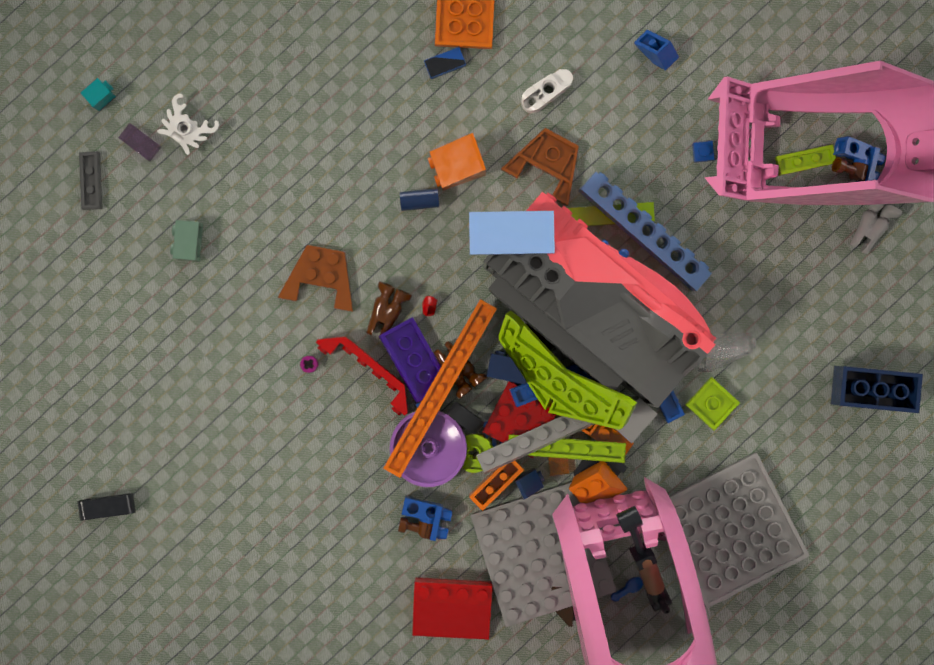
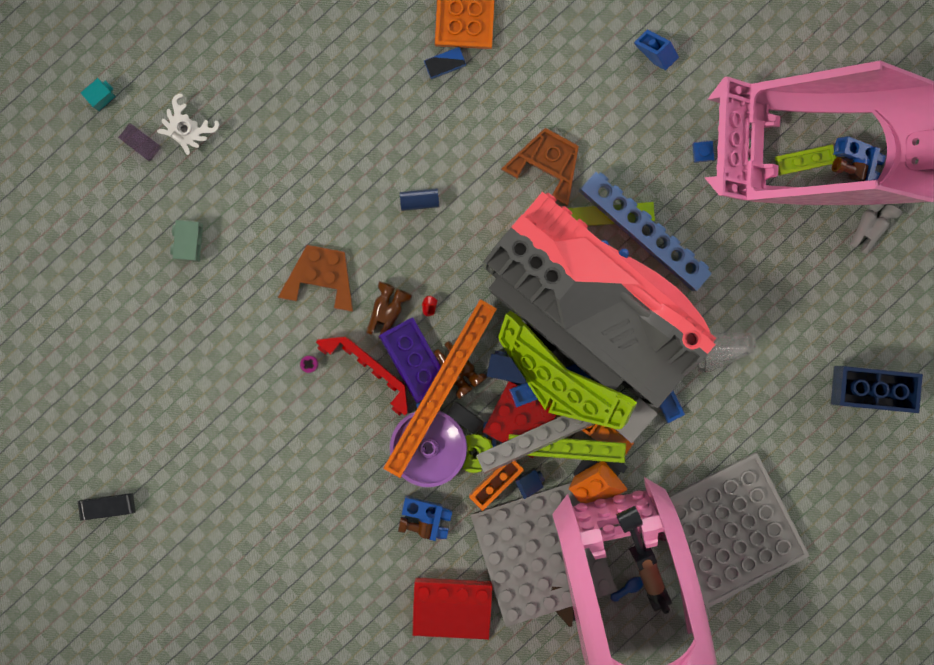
(90, 180): dark grey tile -> none
(457, 162): orange slope -> none
(511, 232): light blue tile -> none
(558, 466): clear orange tile -> none
(559, 81): white piece -> none
(712, 403): lime plate -> none

